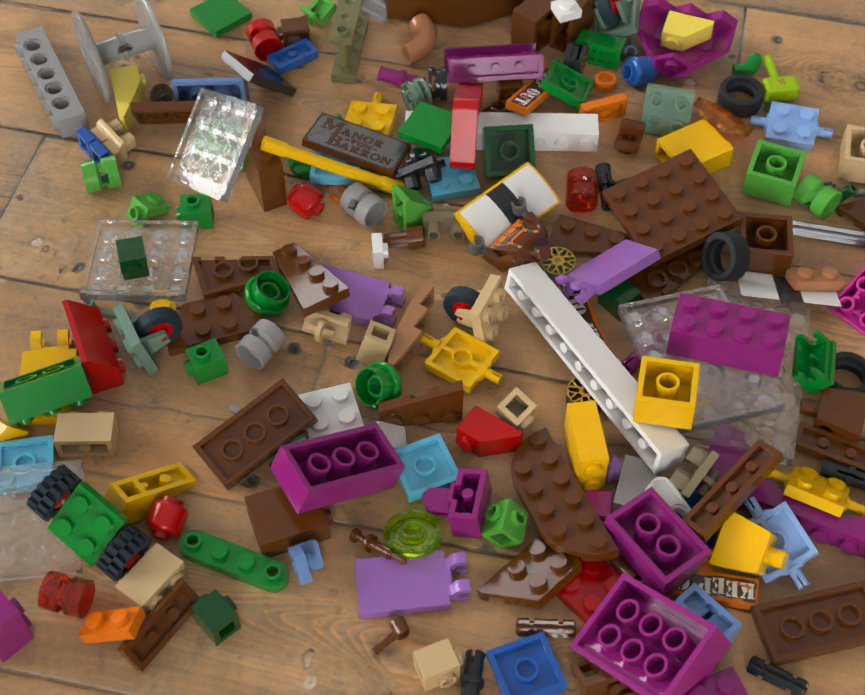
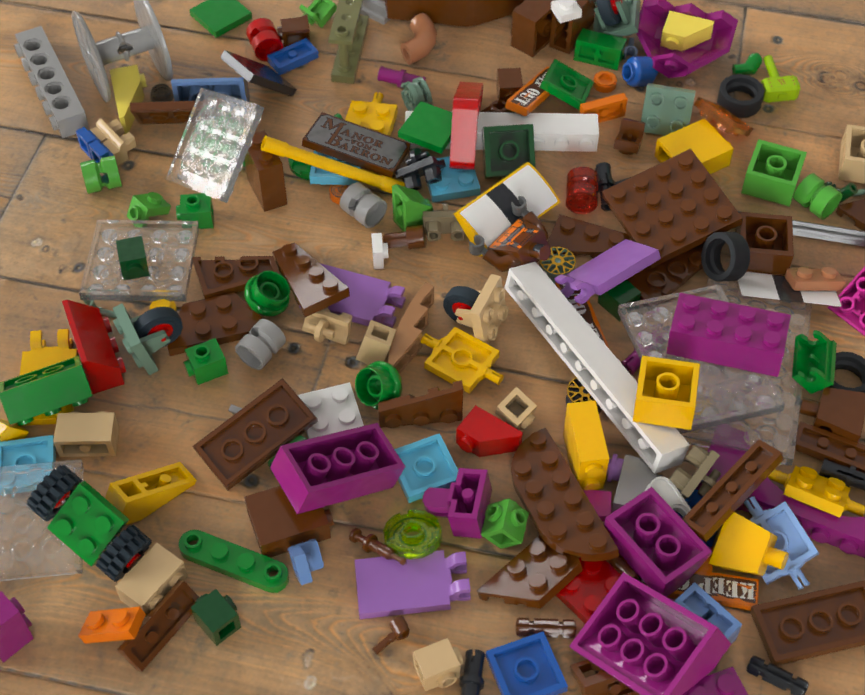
(65, 594): clear red wheel -> none
(166, 518): red head -> none
(305, 200): red head -> none
(394, 433): white slope -> none
(440, 82): black wheel -> none
(493, 63): magenta fence -> none
(576, 56): black wheel -> none
(791, 126): light blue plate -> none

